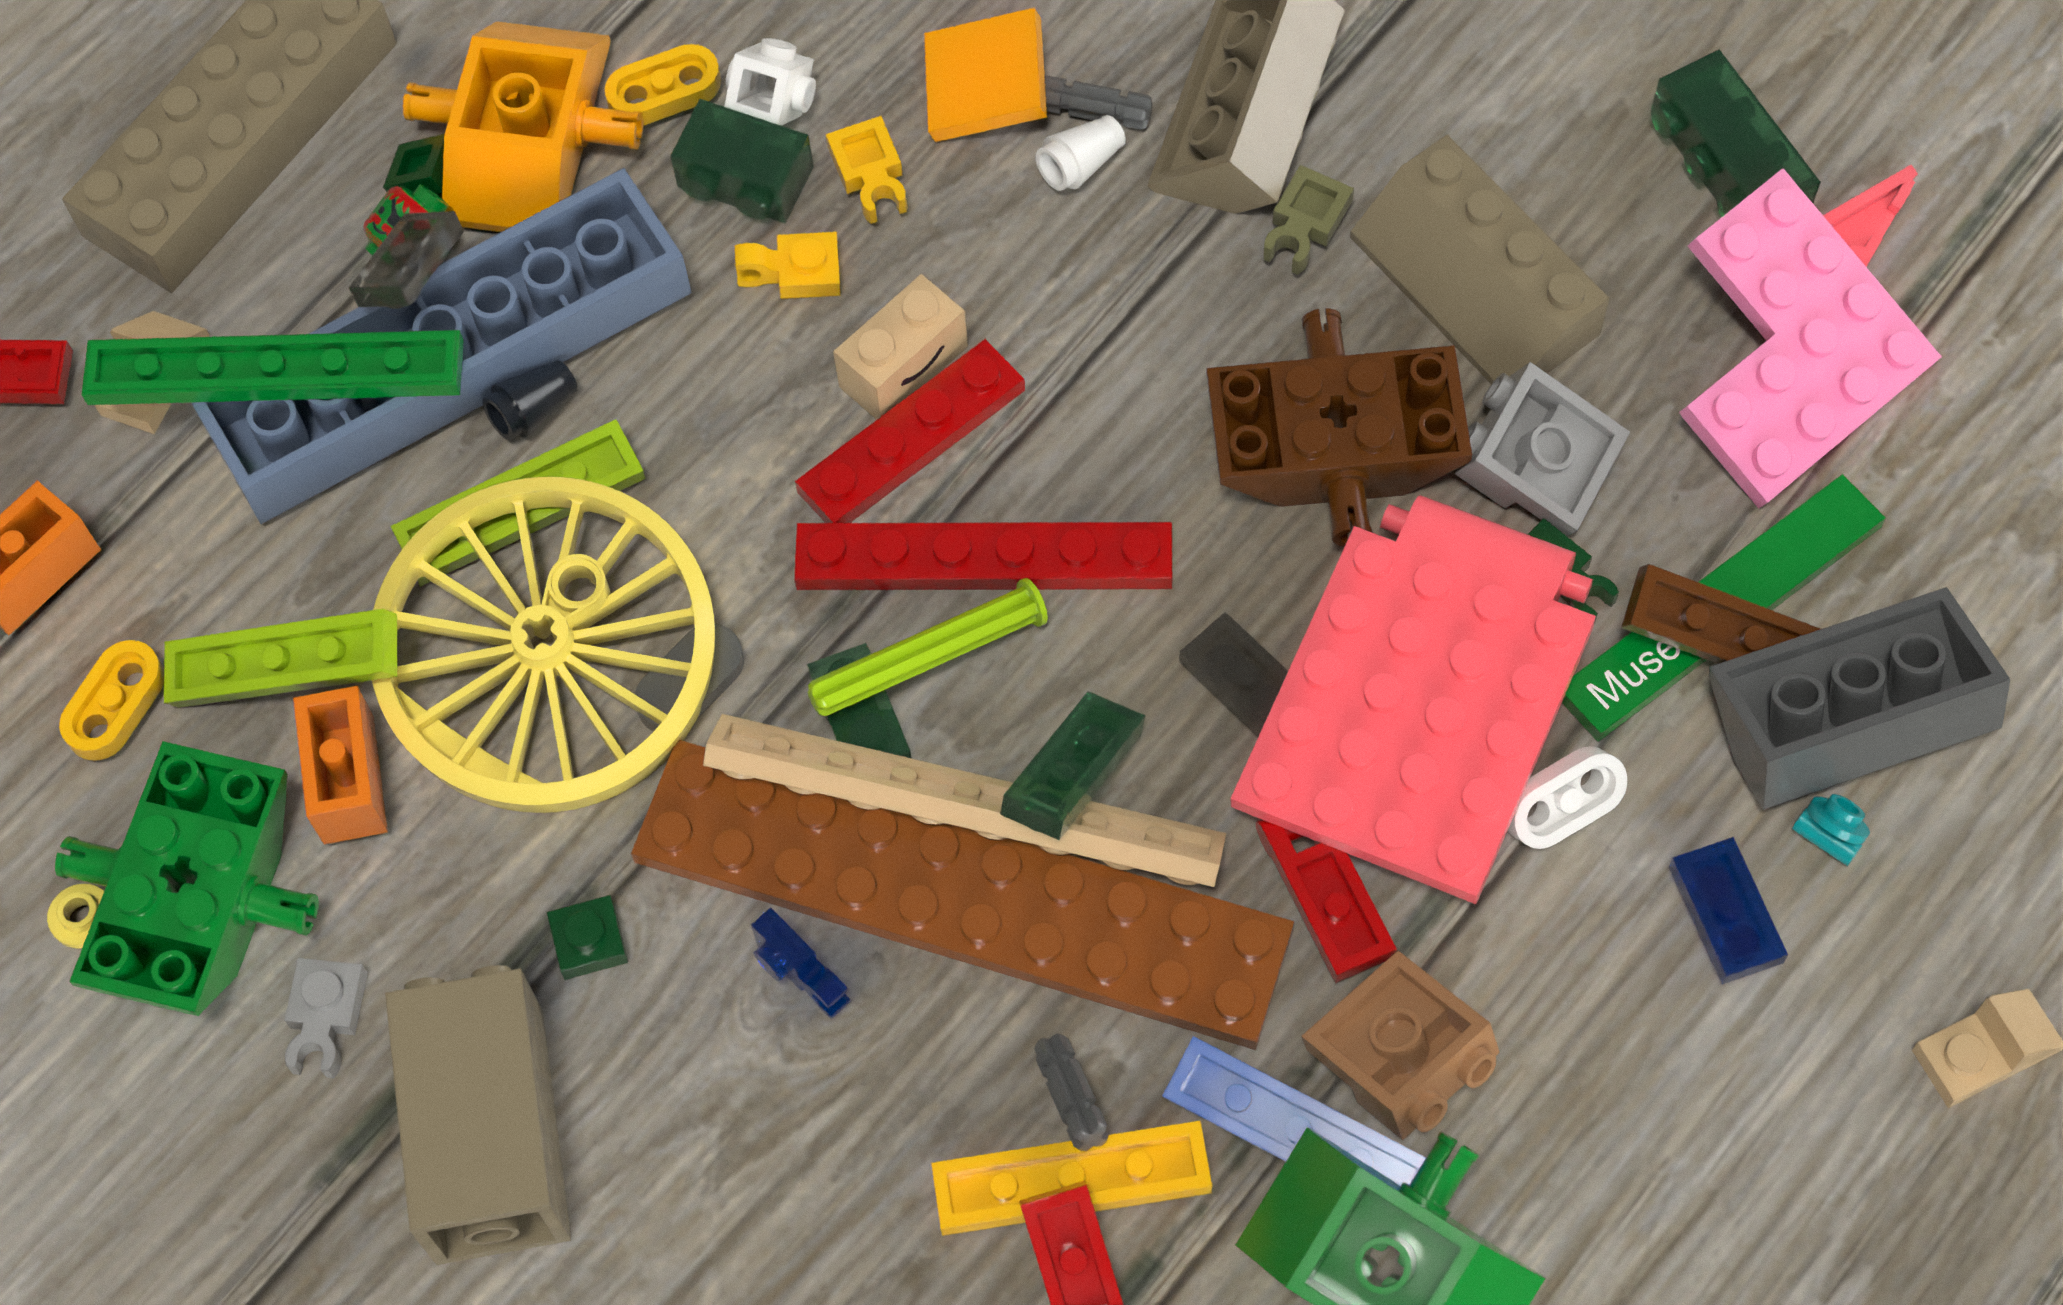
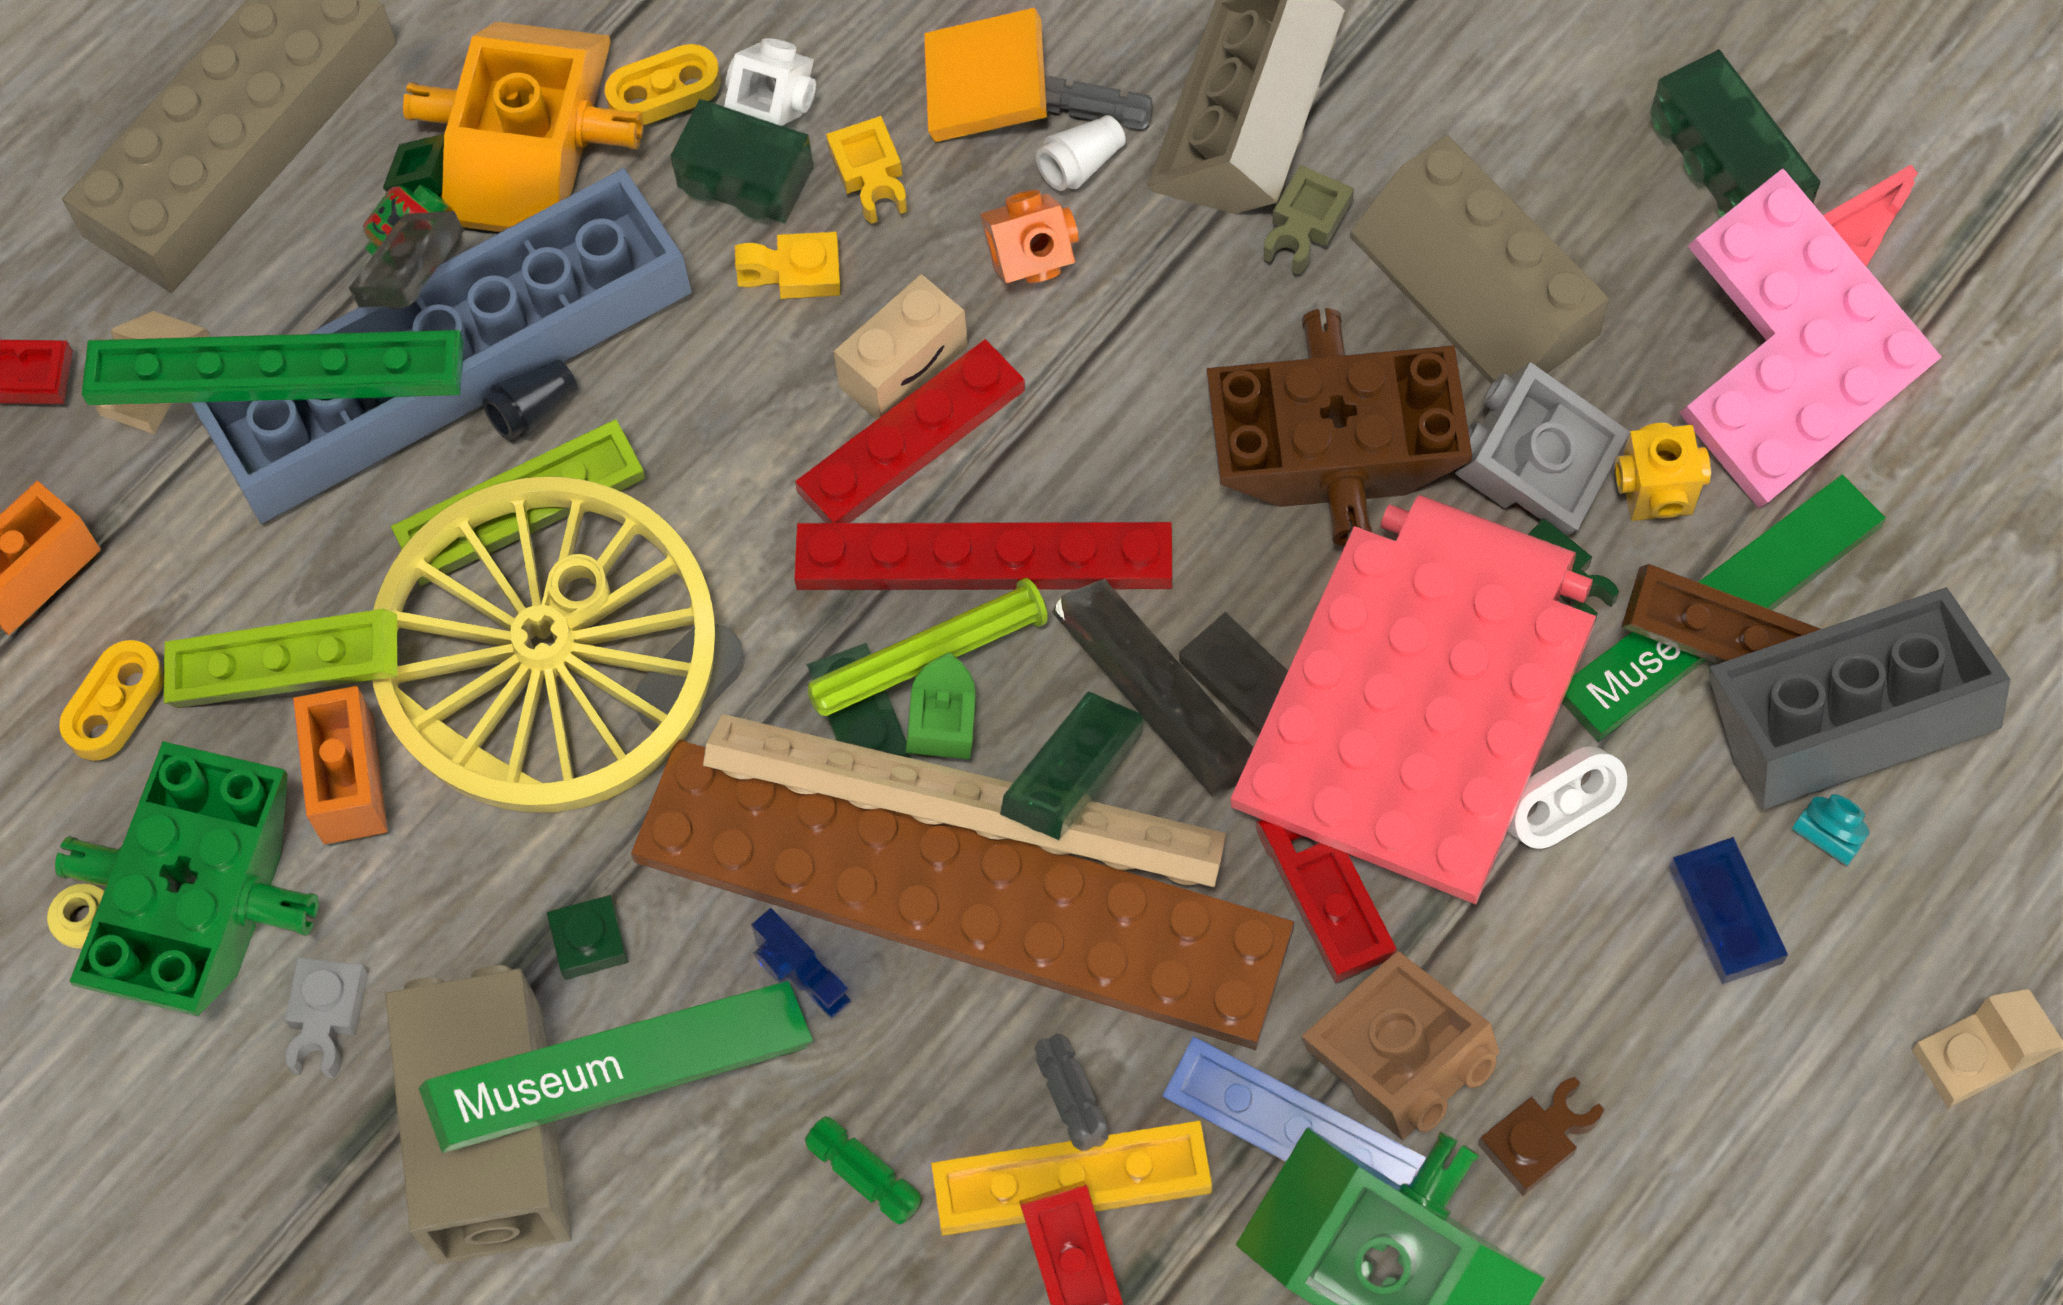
(613, 1066): none -> green tile
(863, 1170): none -> green axle
(942, 709): none -> bright green plate
(1030, 237): none -> orange brick
(1155, 684): none -> clear smoke plate
(1535, 1141): none -> reddish brown plate
(1662, 471): none -> yellow brick

